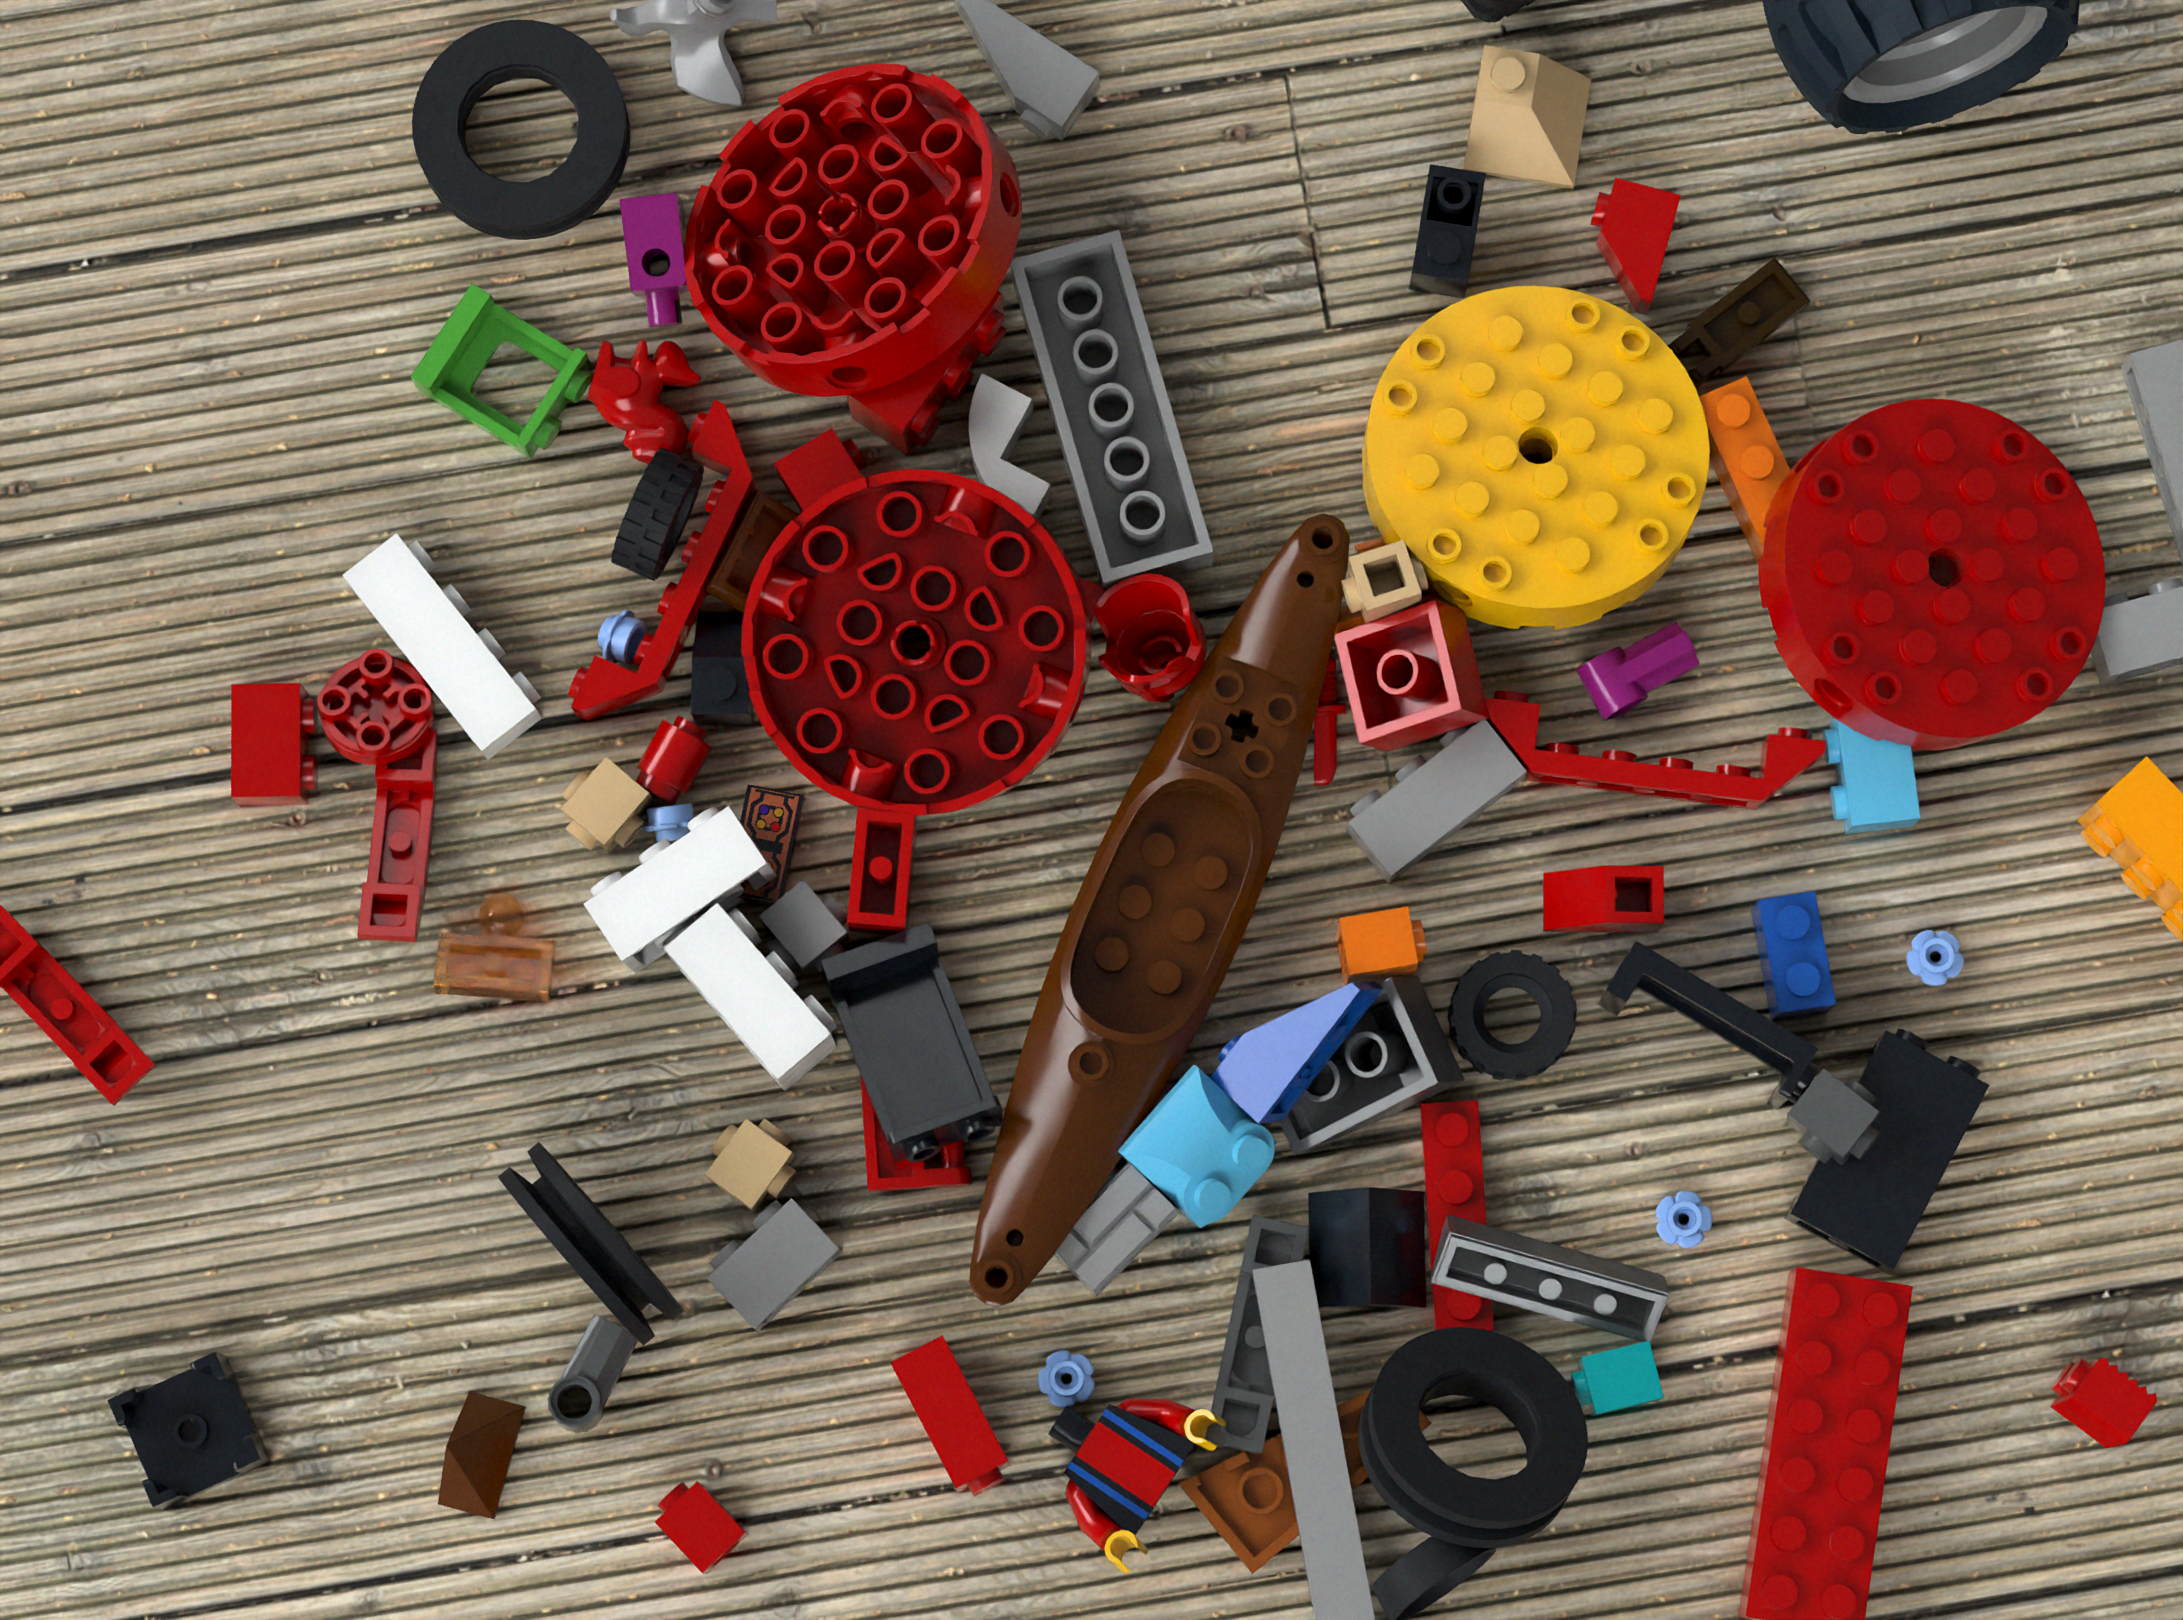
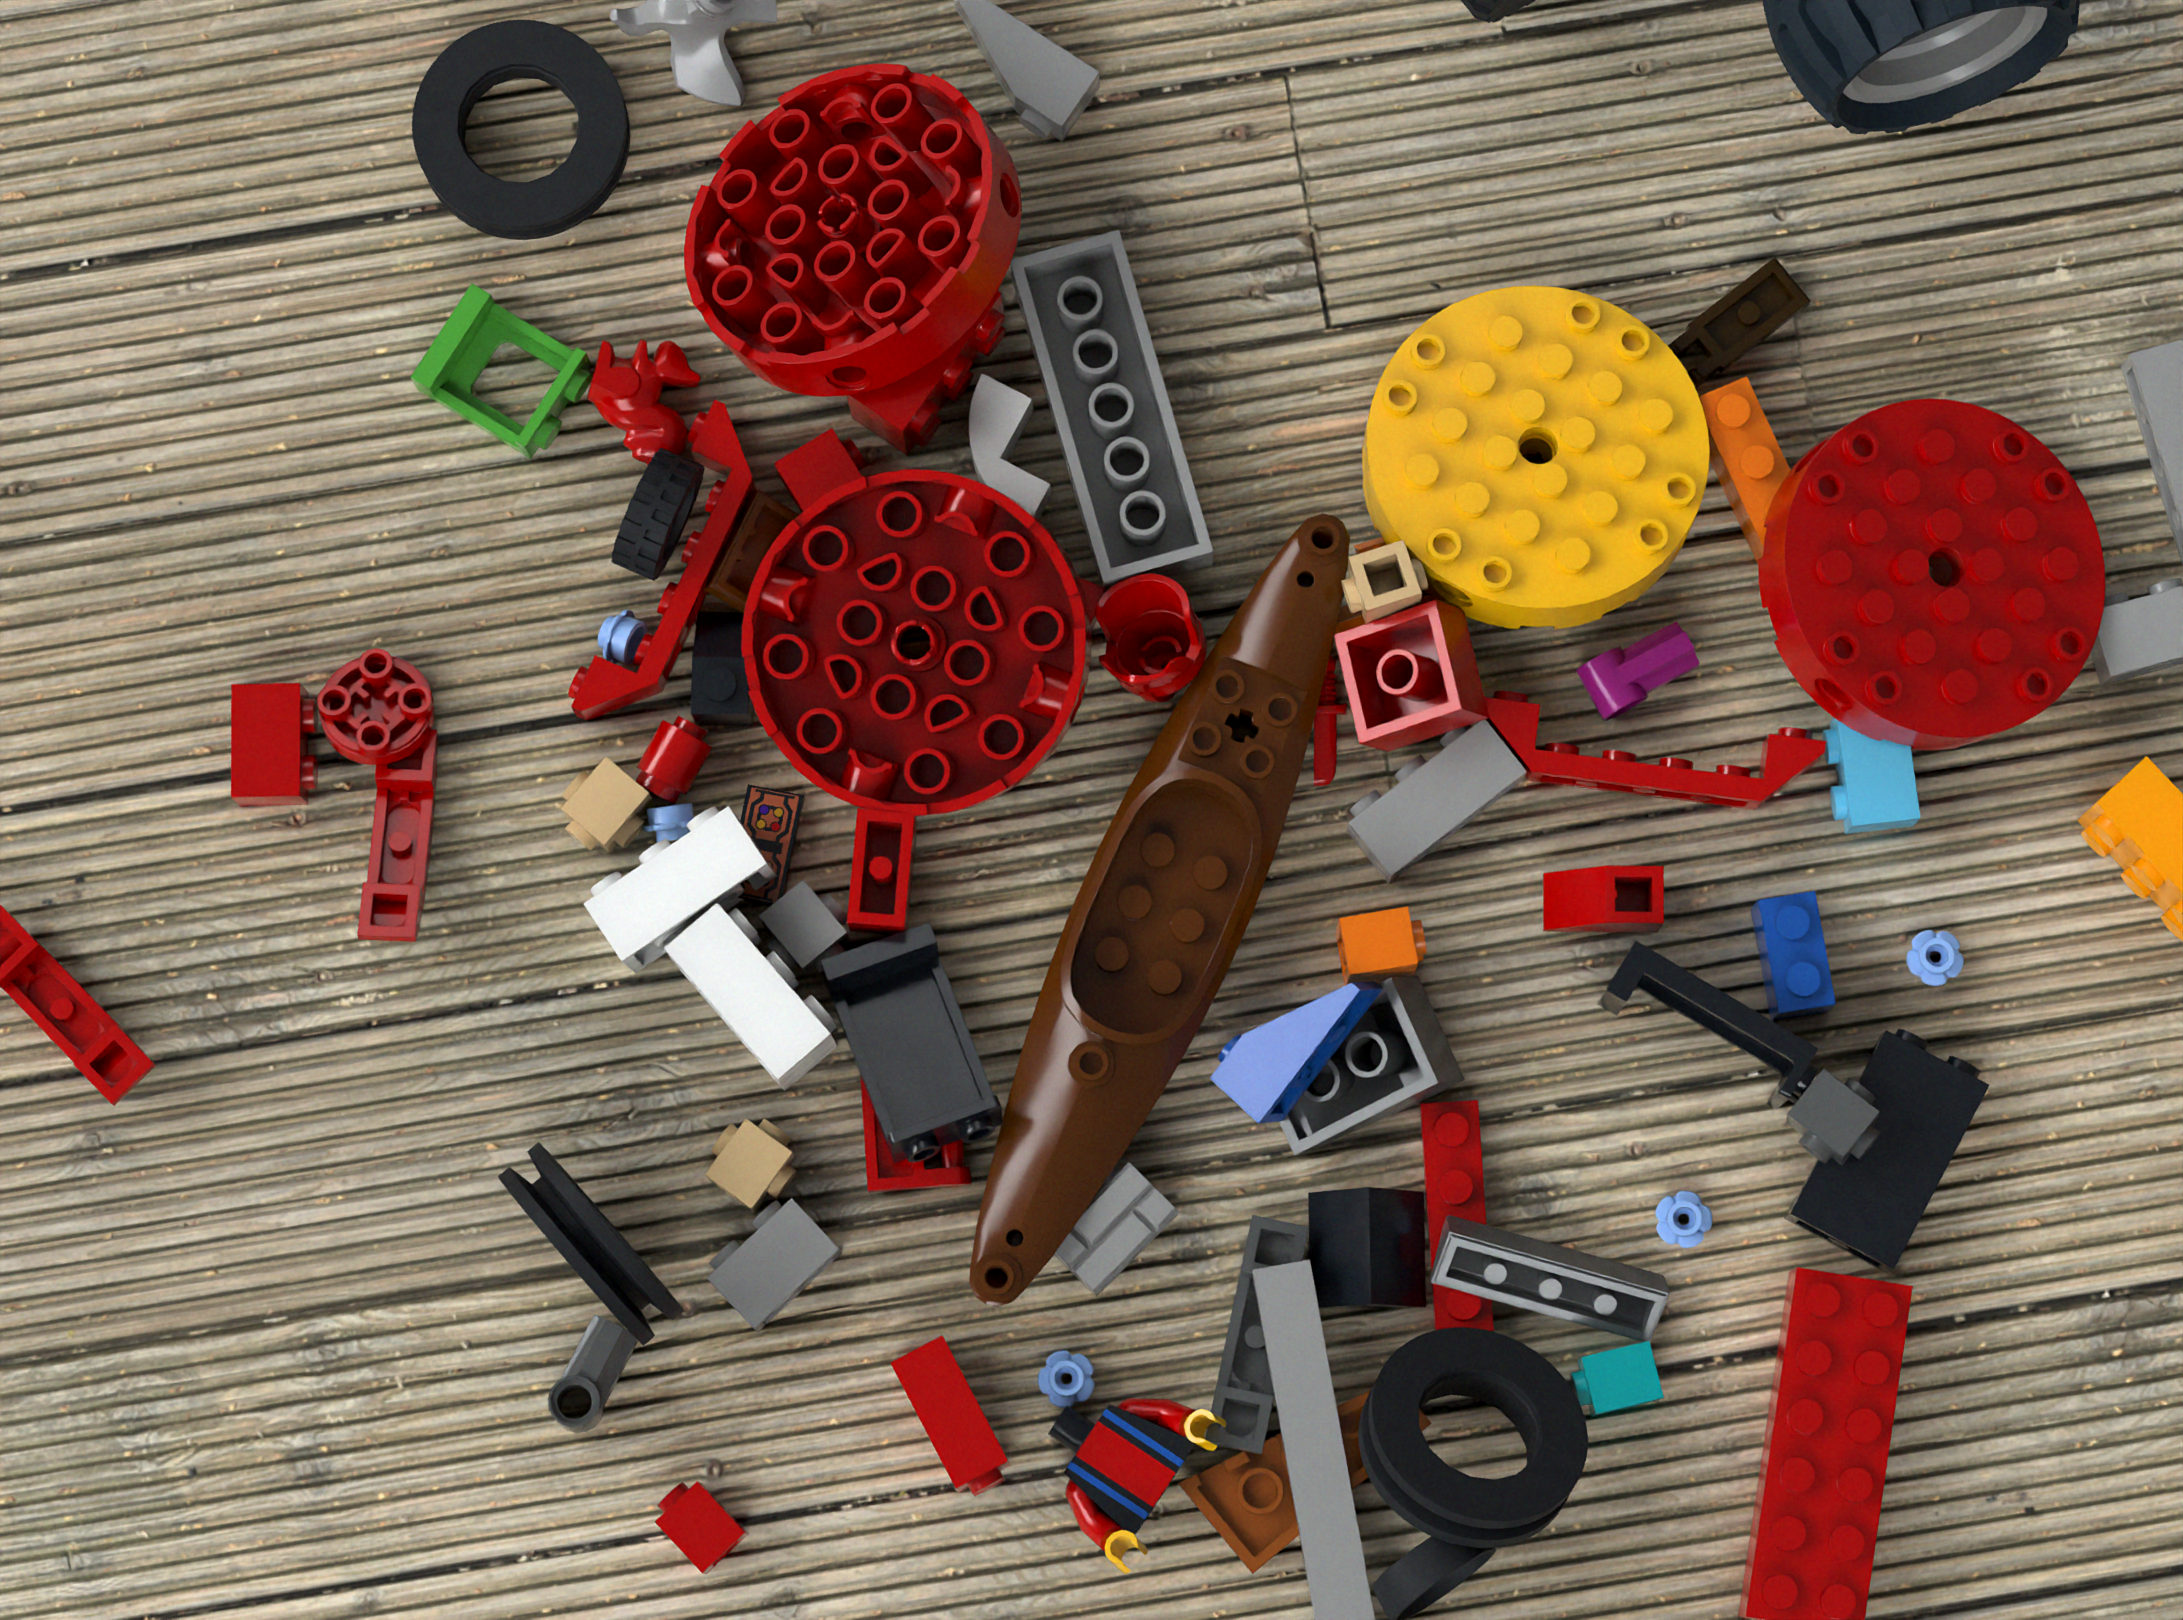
(191, 1431): black panel -> none
(443, 646): white brick -> none
(480, 1454): reddish brown slope -> none
(495, 962): clear orange plate -> none
(654, 229): magenta torso -> none
(1200, 1149): medium azure slope -> none
(1447, 231): black slope -> none
(1521, 972): black tyre -> none
(1527, 118): tan slope -> none
(1635, 236): red slope -> none
(2101, 1401): red brick -> none

